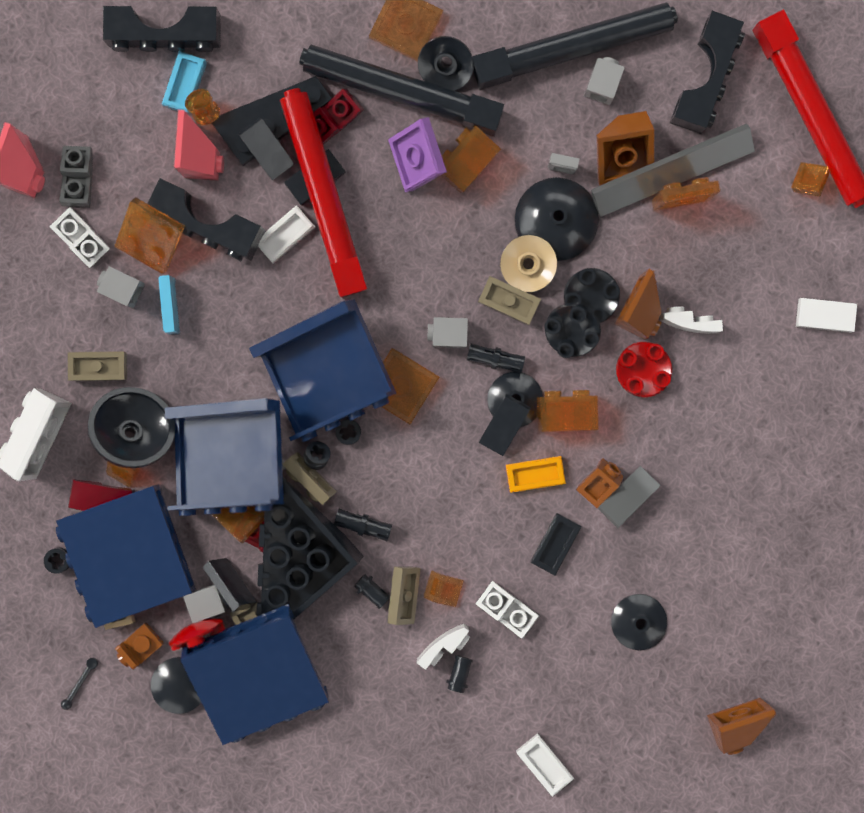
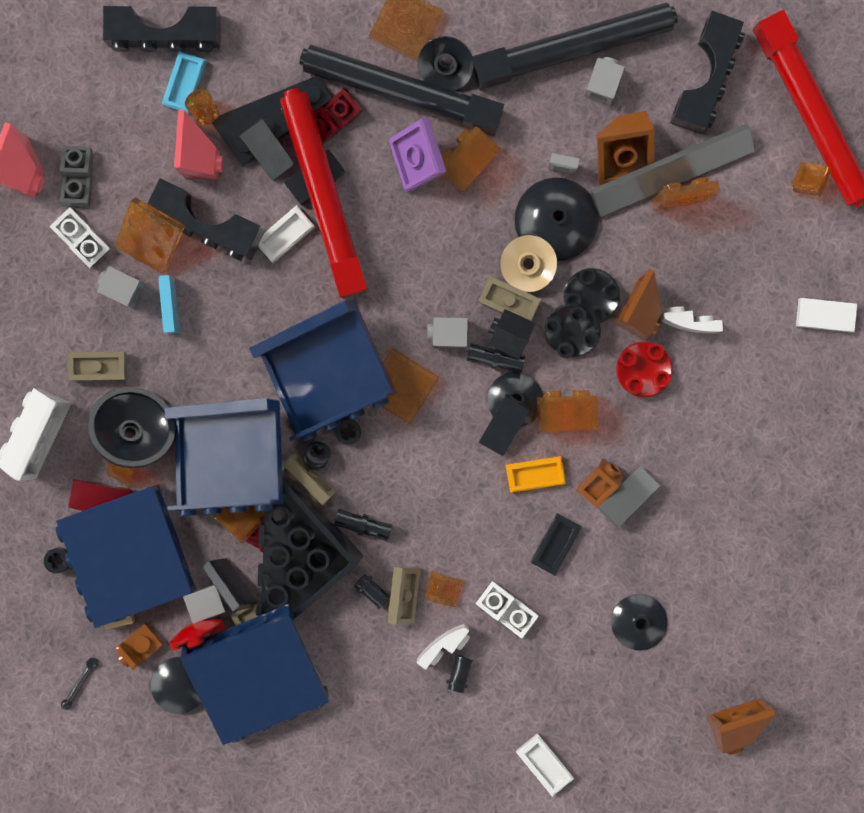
(510, 333): none -> black brick

